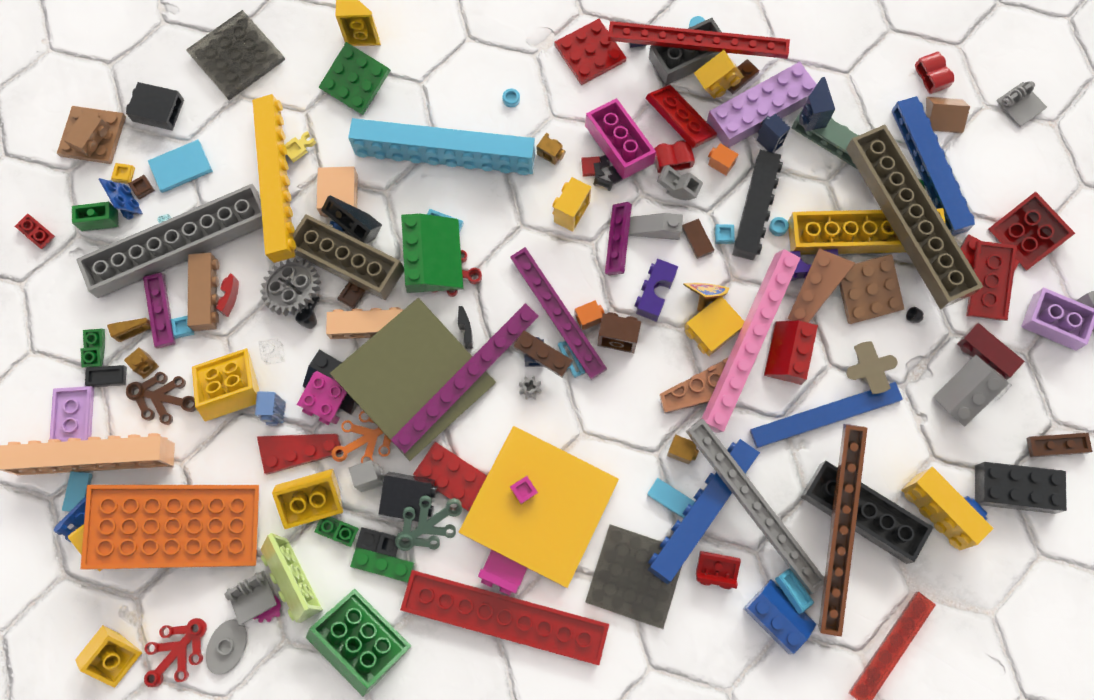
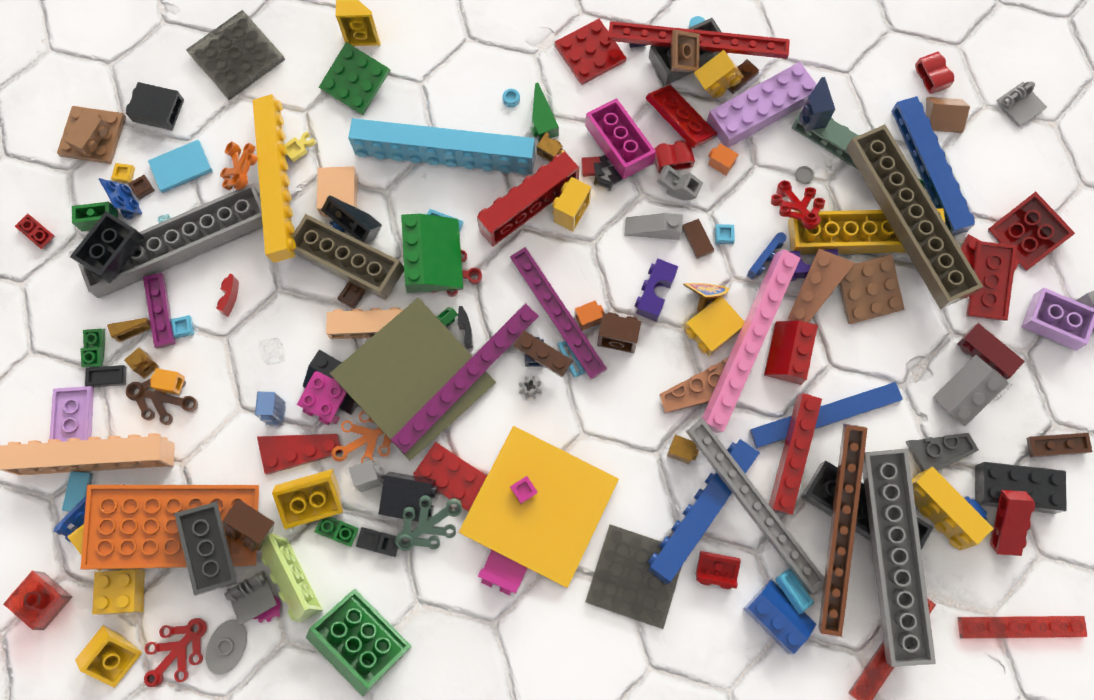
(37, 600): none -> clear red brick
(107, 247): none -> black brick
(118, 592): none -> yellow brick
(167, 381): none -> light orange brick
(202, 292): medium nougat brick -> none
(205, 548): none -> dark grey brick
(224, 385): yellow slope -> none
(240, 177): none -> orange plant
(247, 525): none -> reddish brown brick
(283, 298): light grey gear -> none
(307, 317): black bar -> none
(382, 564): green plate -> none
(447, 316): none -> green plate
(505, 617): red plate -> none
(527, 199): none -> red brick
(542, 116): none -> green slope
(618, 238): magenta plate -> none
(669, 497): medium azure tile -> none
(684, 51): none -> medium nougat slope
(756, 205): black brick -> none
(767, 255): none -> blue plate
(772, 133): dark blue brick -> none
(778, 226): medium azure tile -> none
(795, 454): none -> red brick
(804, 174): none -> light grey piece
(809, 219): none -> red plant
(871, 368): dark tan piece -> none
(897, 558): none -> light grey brick
(914, 315): black hinge -> none
(941, 450): none -> dark grey wing
(1012, 522): none -> red brick
(1022, 627): none -> clear red plate

